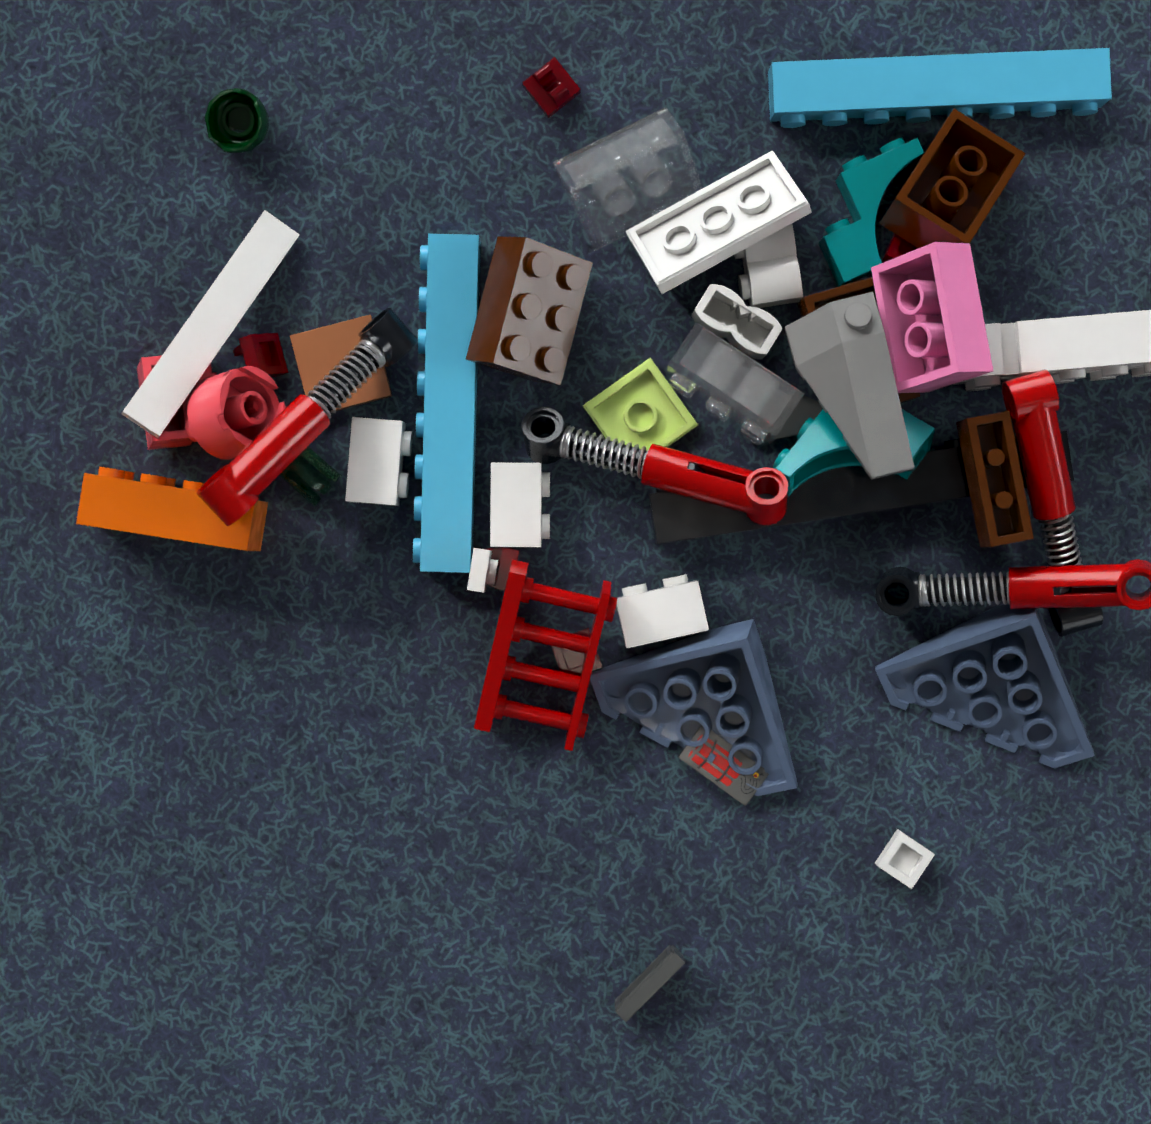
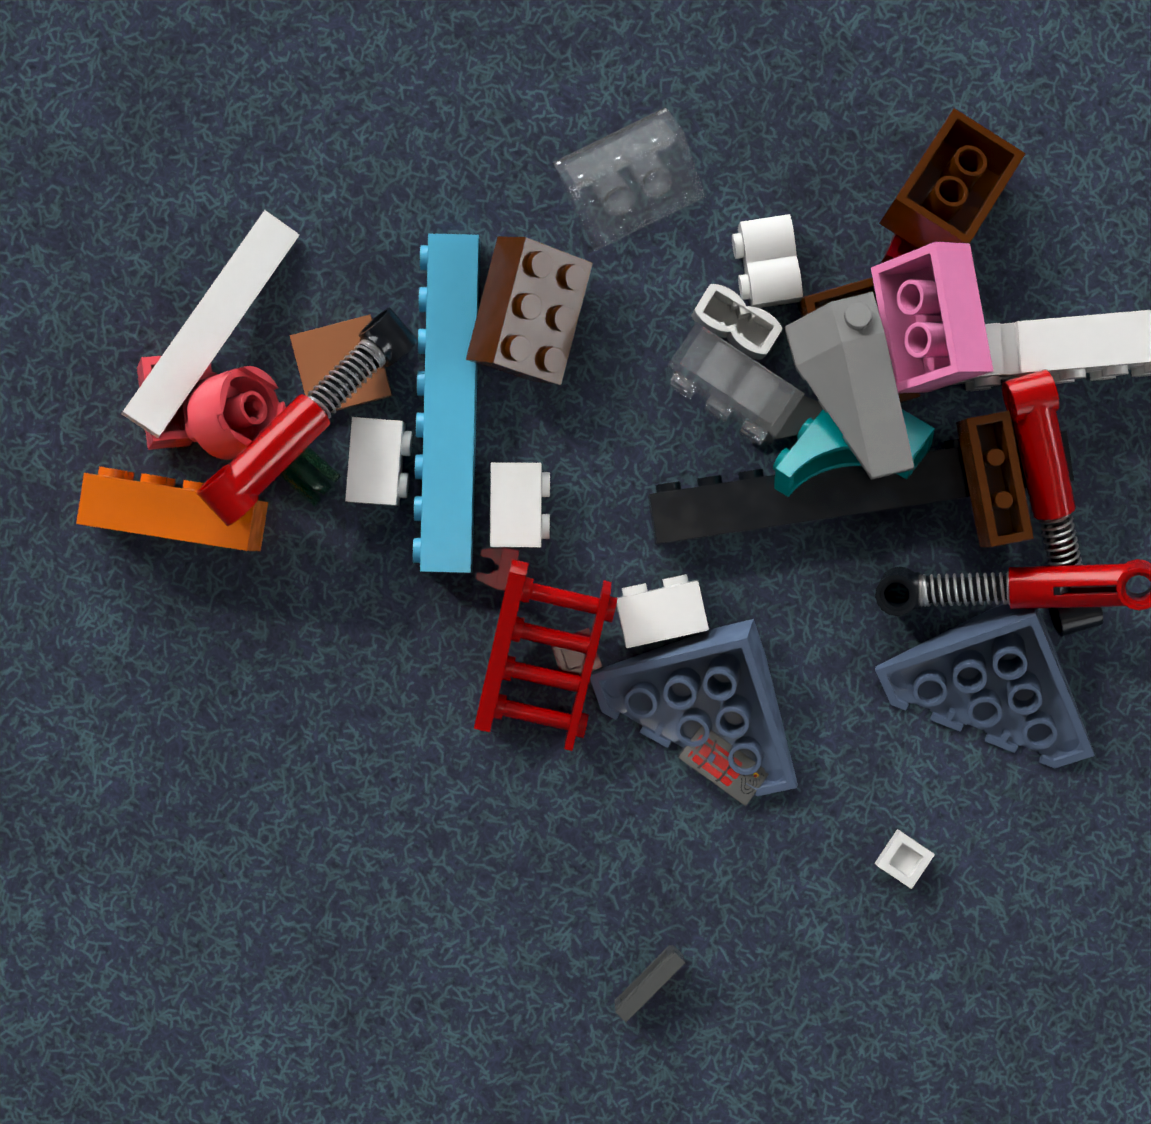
(240, 111): dark green hair -> none
(263, 352): dark red tile -> none
(482, 570): white plate -> none
(551, 87): dark red tile -> none
(641, 409): yellowish green tile -> none
(660, 467): piece -> none
(718, 221): white tile -> none
(853, 247): teal arch -> none
(937, 85): medium azure brick -> none

